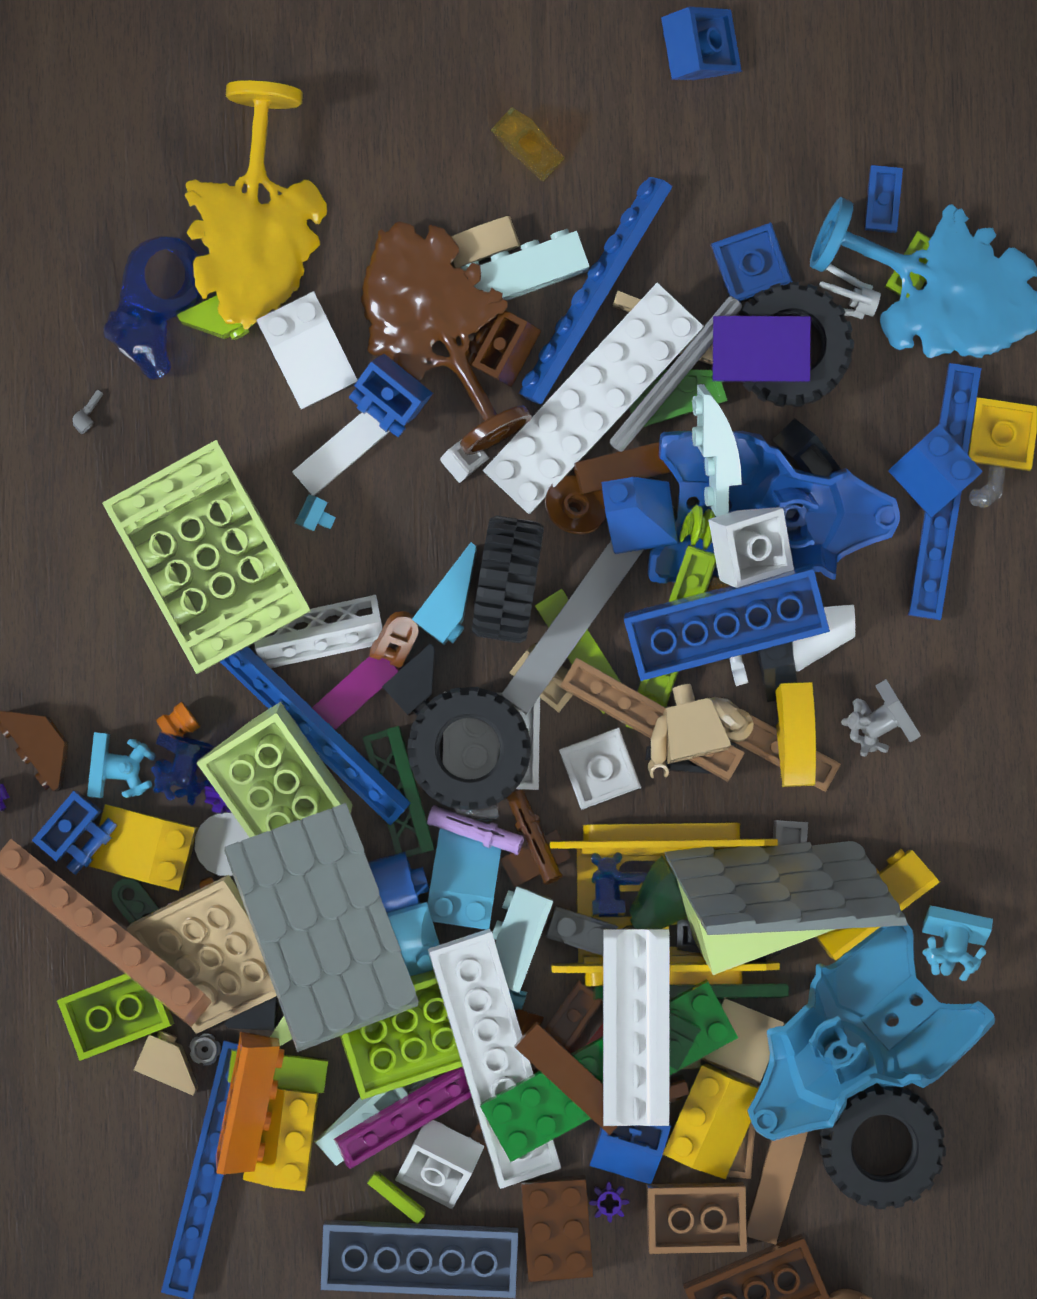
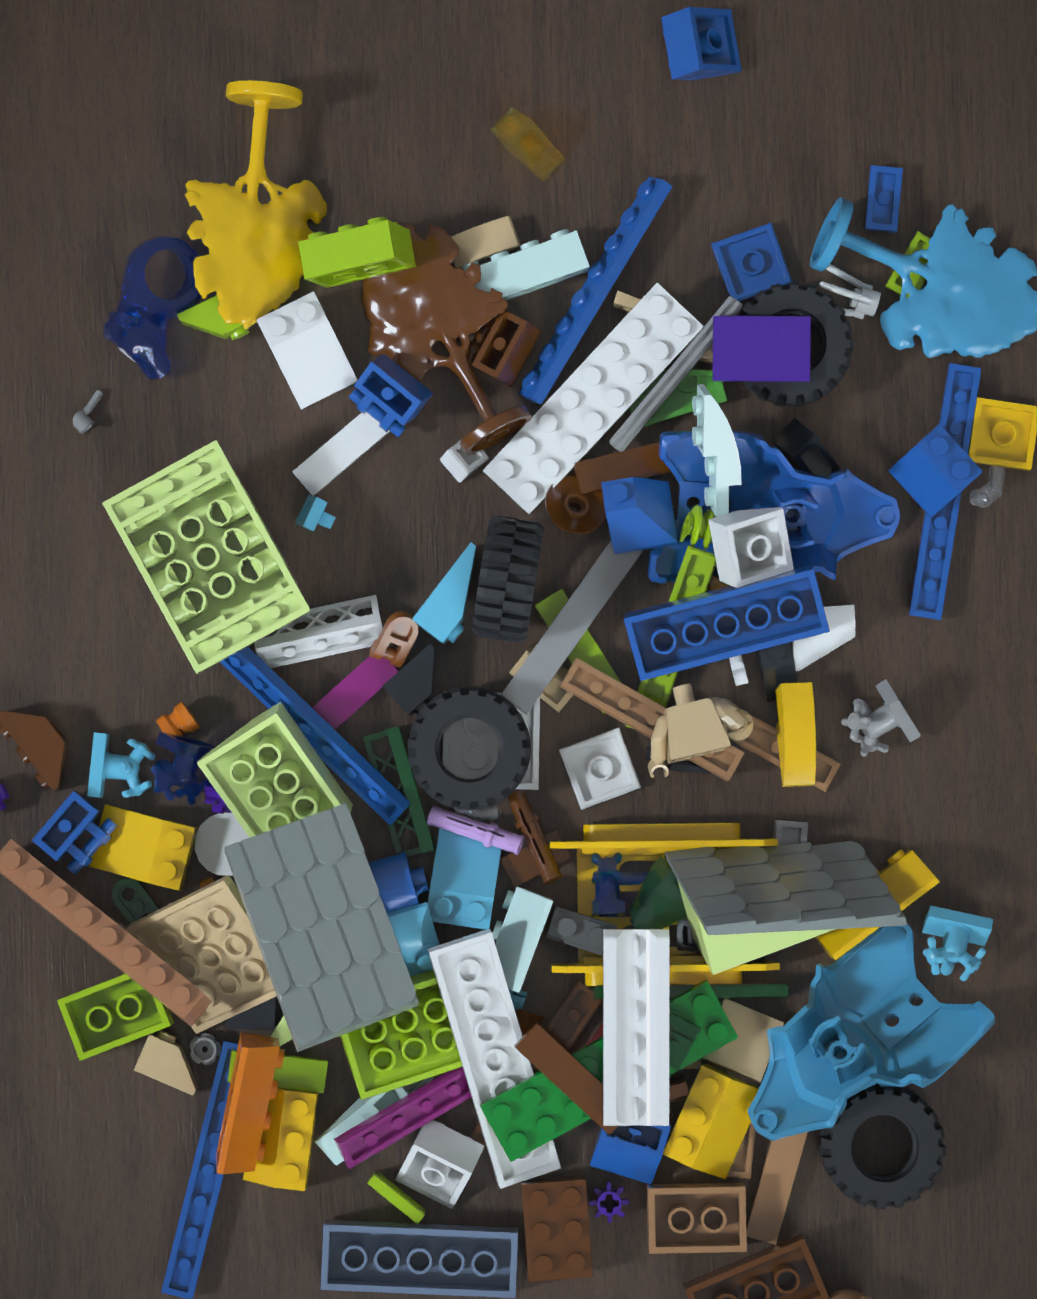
(356, 252): none -> lime brick

